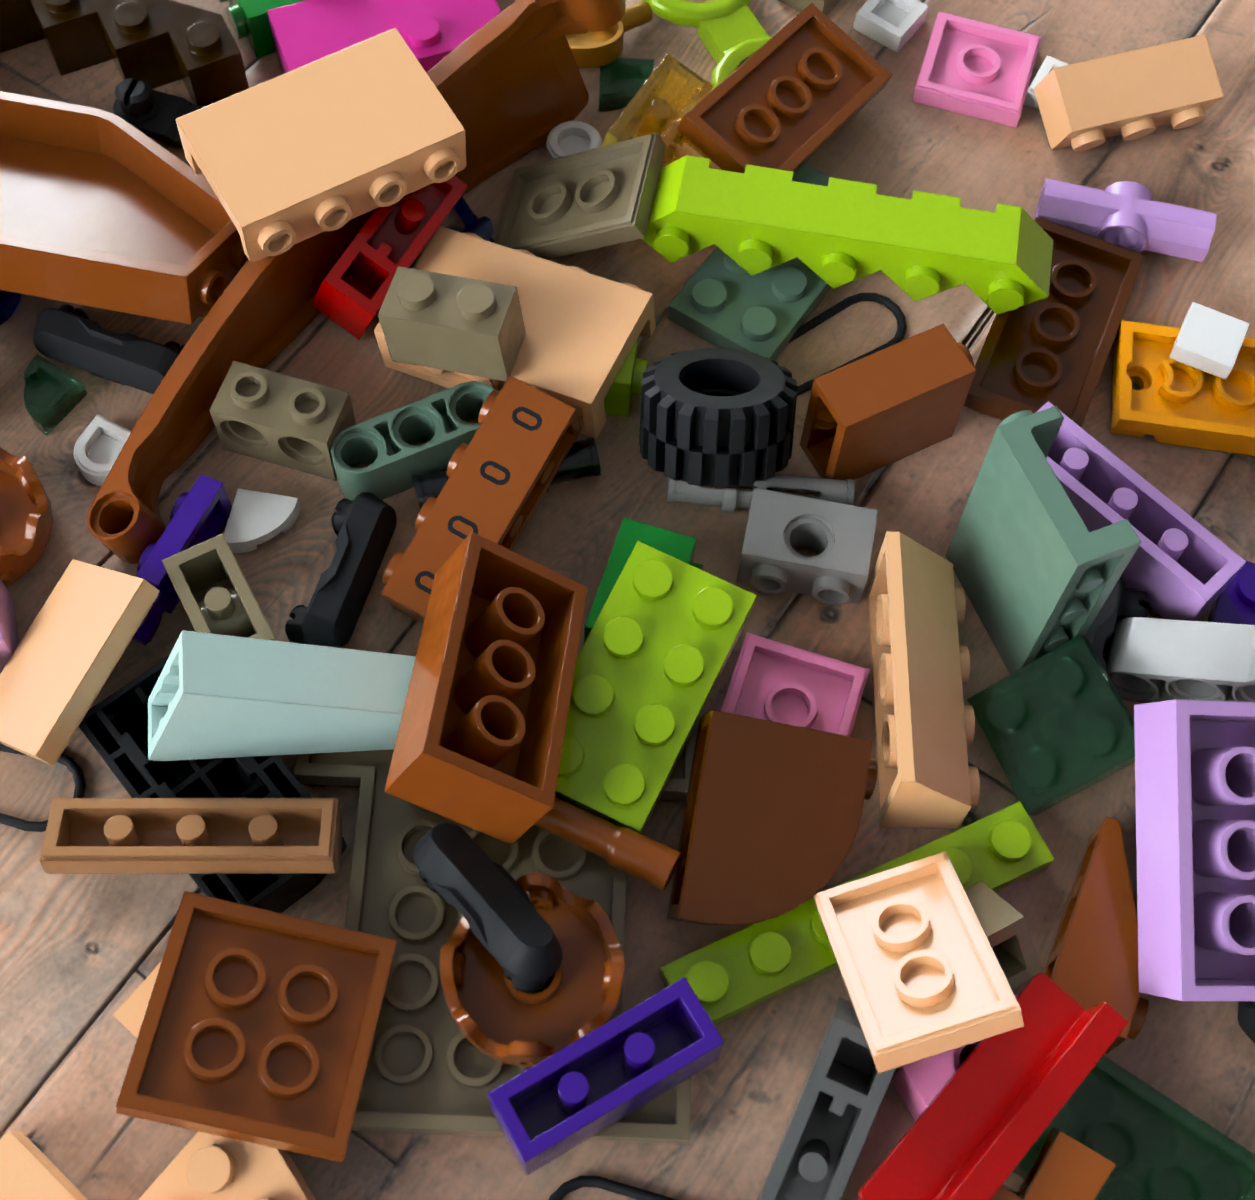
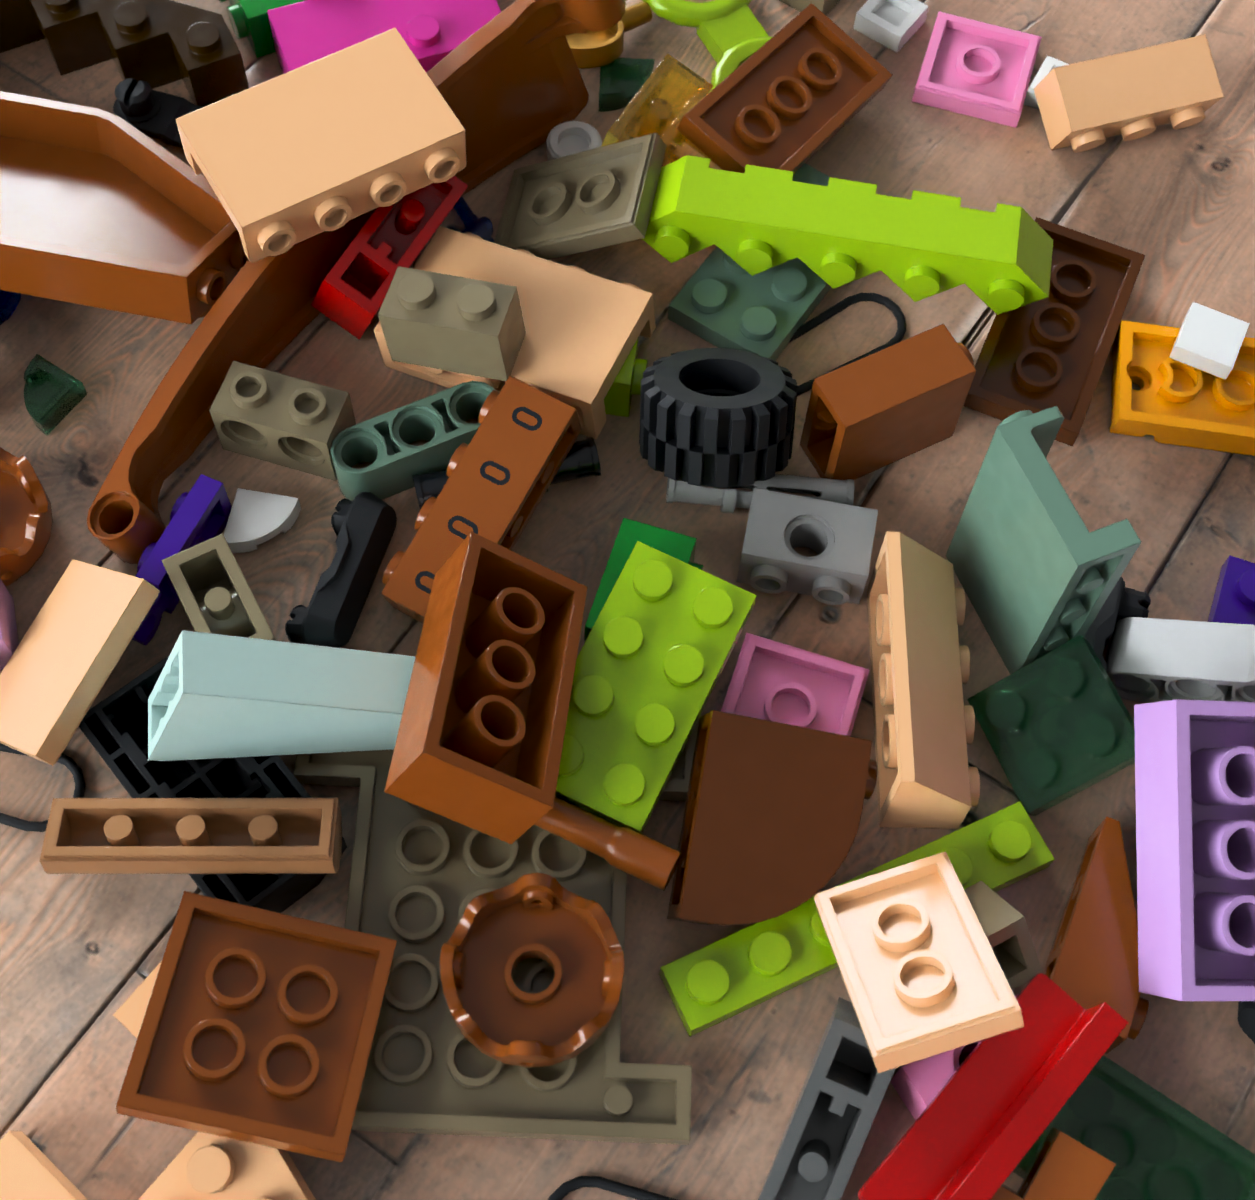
(83, 343): black piece -> none
(99, 448): white tile -> none
(492, 905): black piece -> none
(605, 1075): dark purple brick -> none
(1128, 218): lavender piece -> none
(1177, 558): lavender brick -> none

